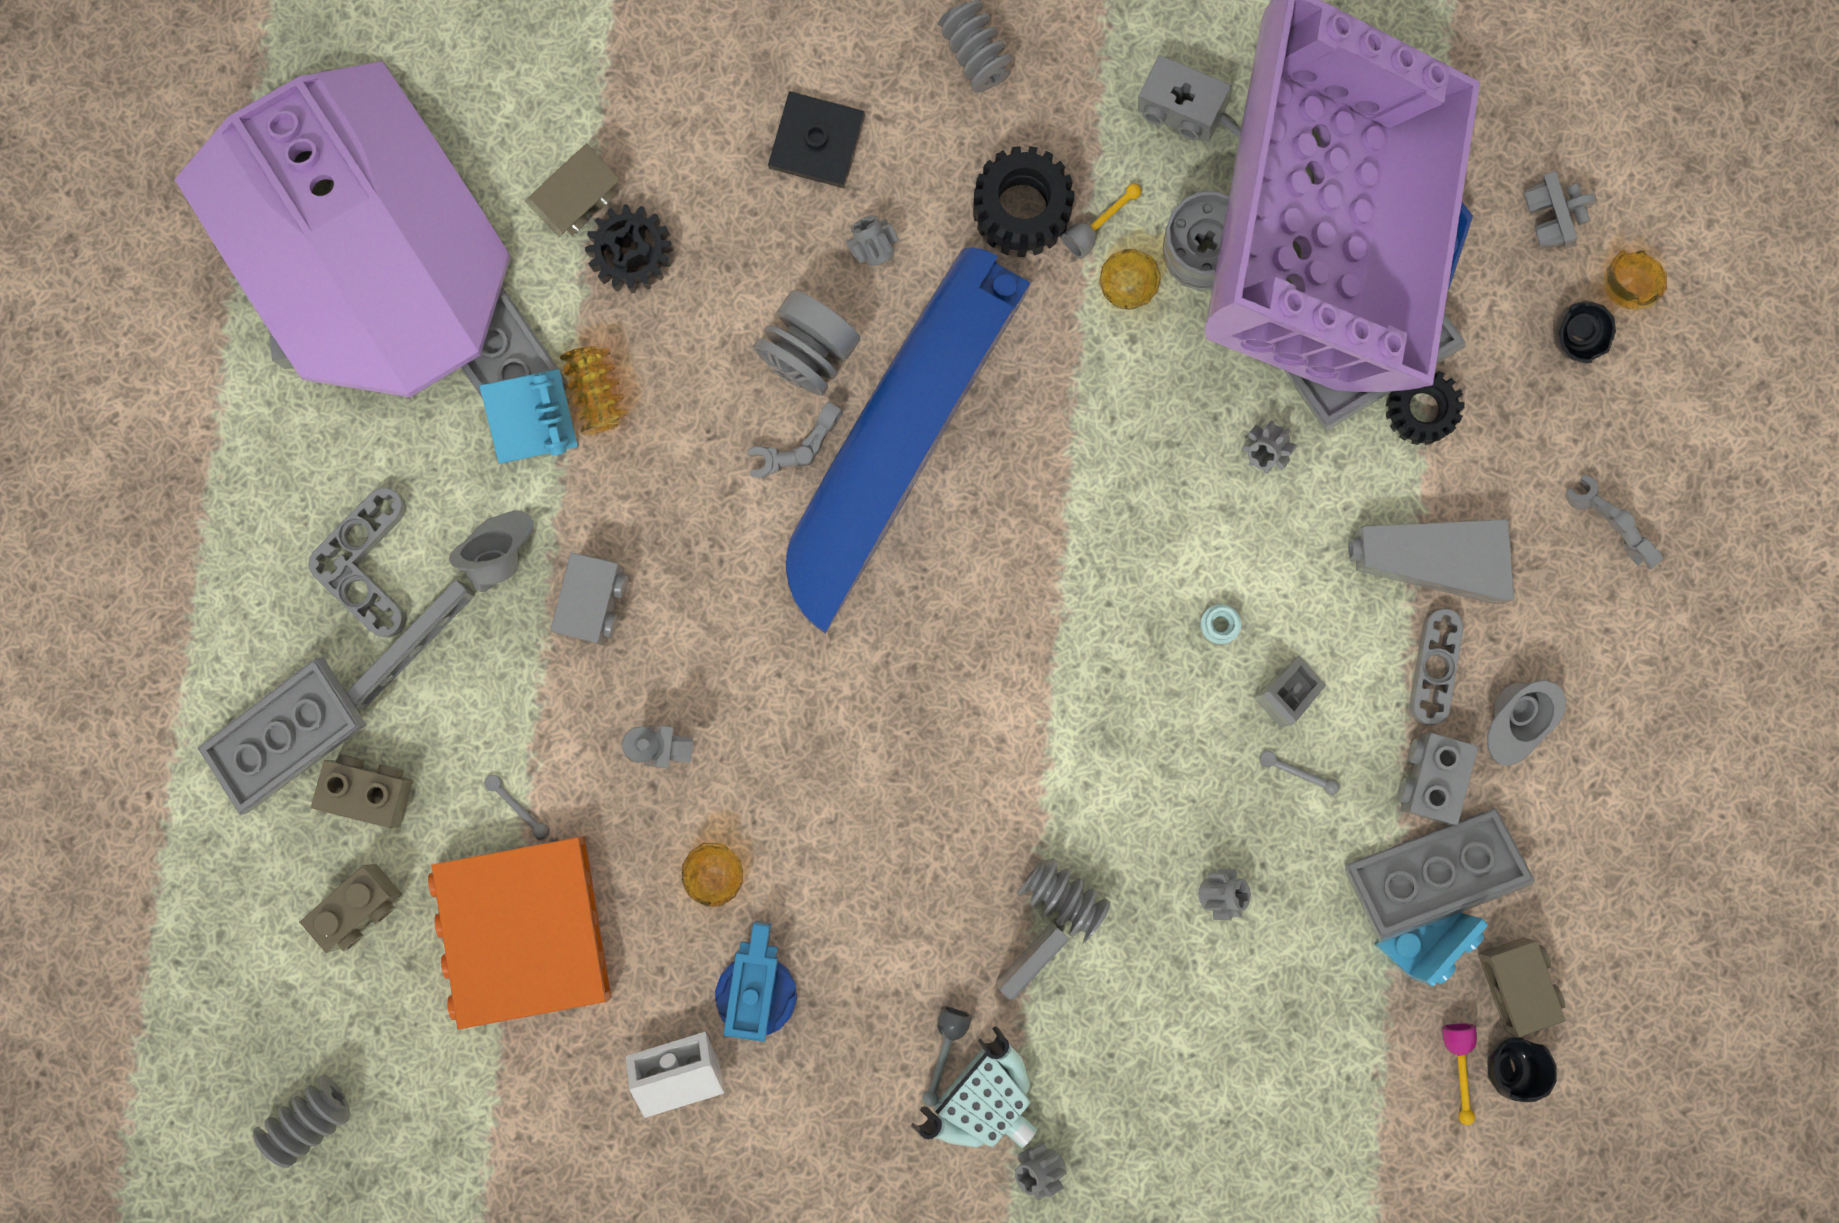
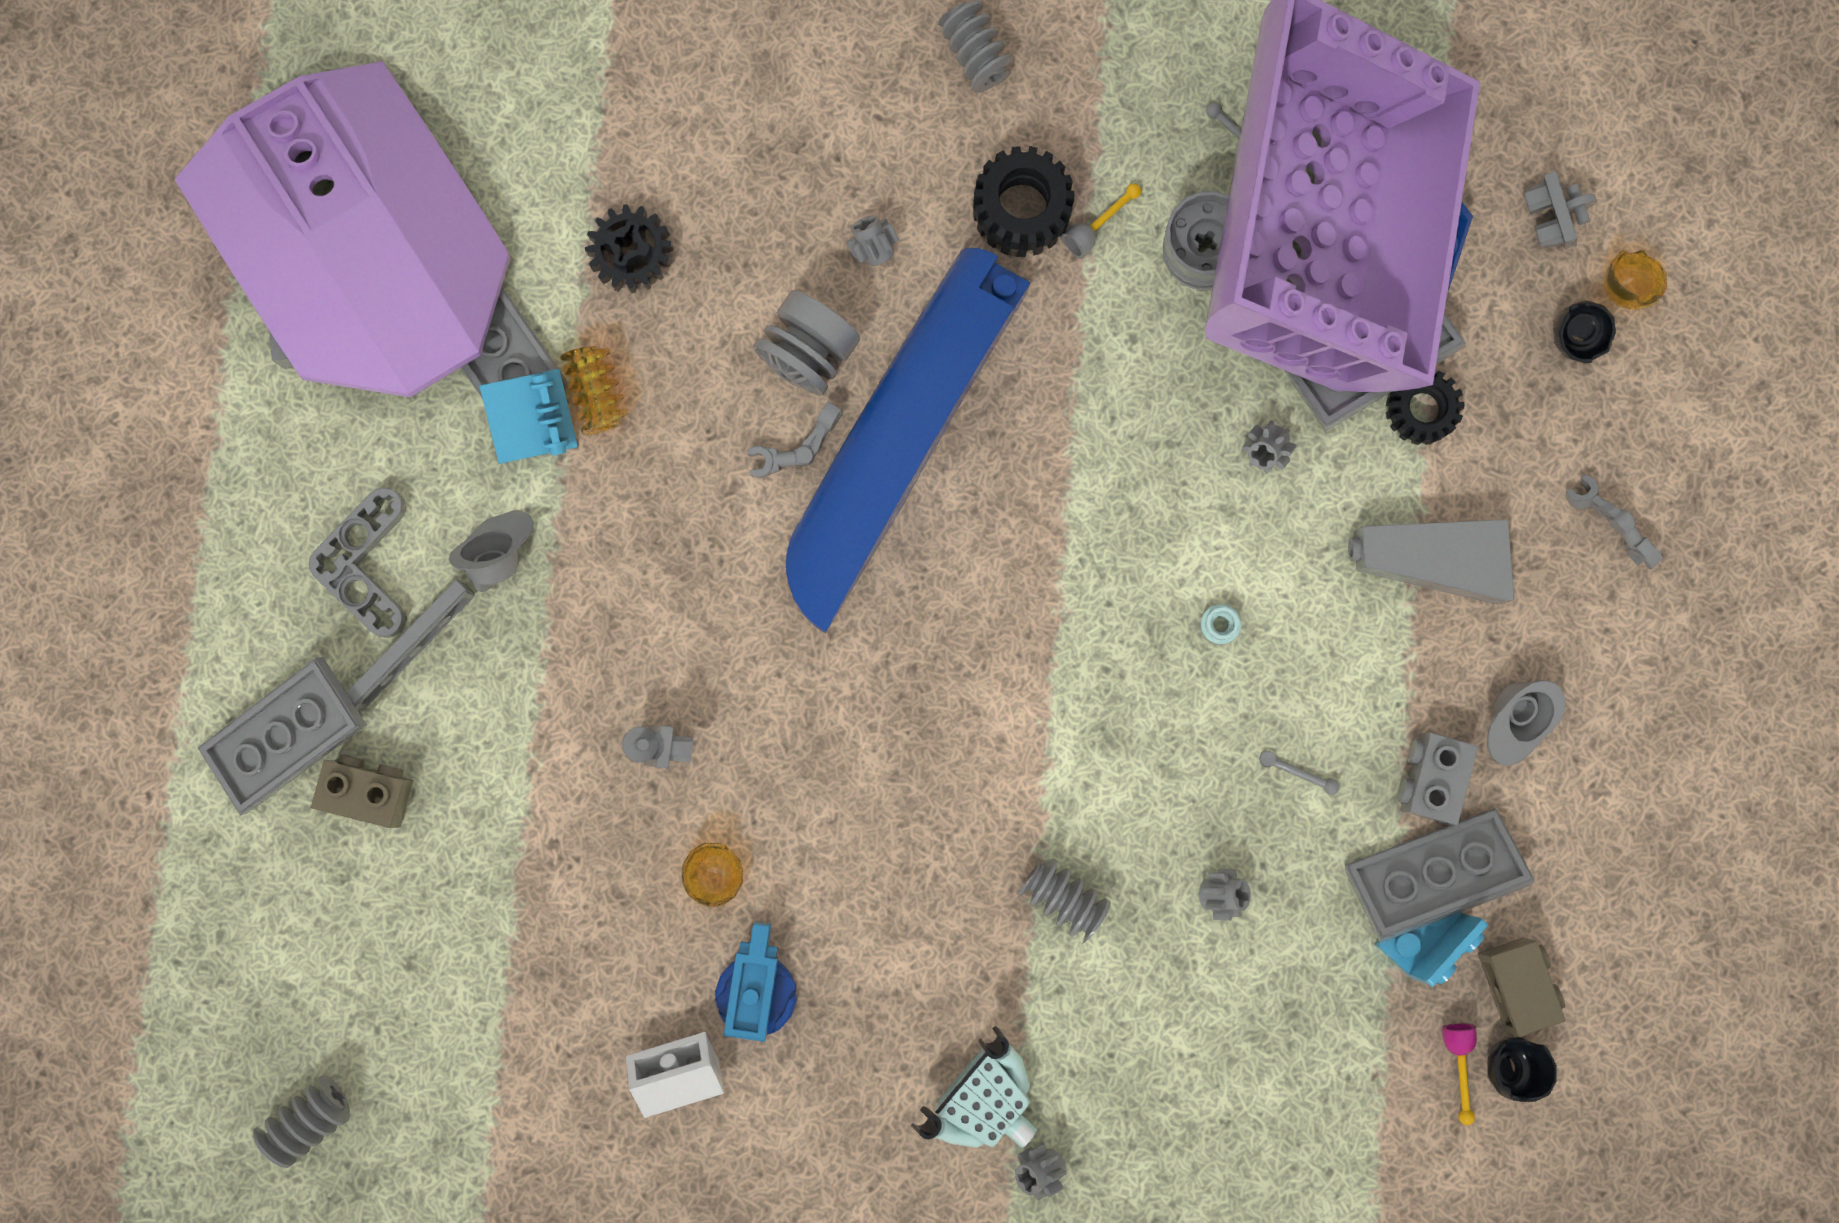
(350, 908): dark tan brick -> none
(493, 783): light grey hinge -> none
(519, 933): orange panel -> none
(573, 191): dark tan brick -> none
(589, 599): light grey brick -> none
(816, 139): black plate -> none
(952, 1025): hinge -> none
(1031, 961): light grey tile -> none
(1128, 269): clear yellow hair -> none
(1170, 85): light grey brick -> none
(1290, 693): light grey slope -> none
(1440, 698): light grey beam -> none

